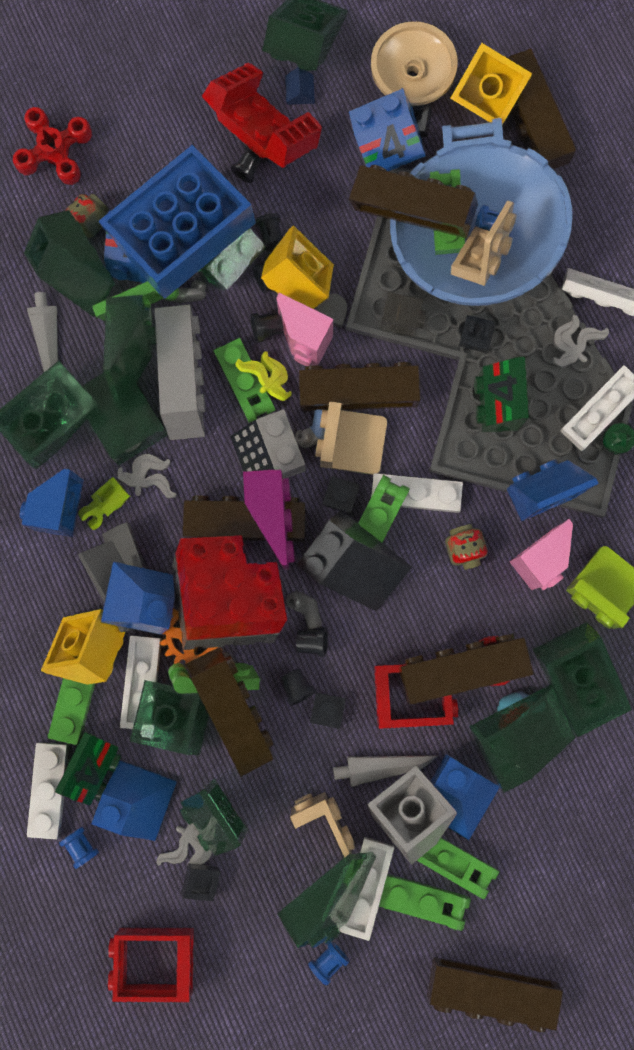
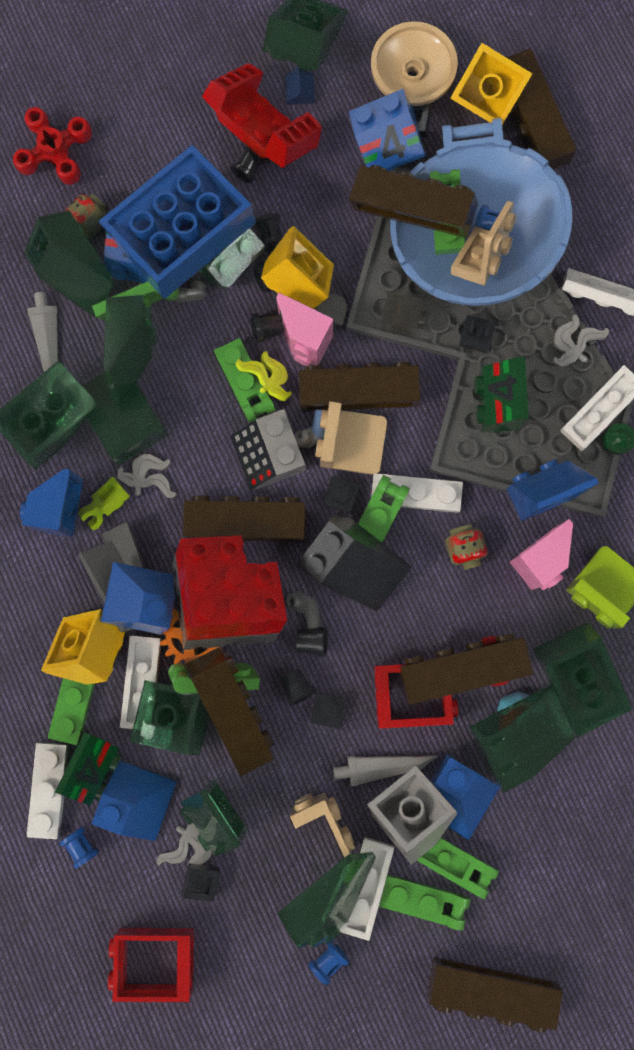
(179, 372): light grey wedge -> none
(265, 500): magenta slope -> none

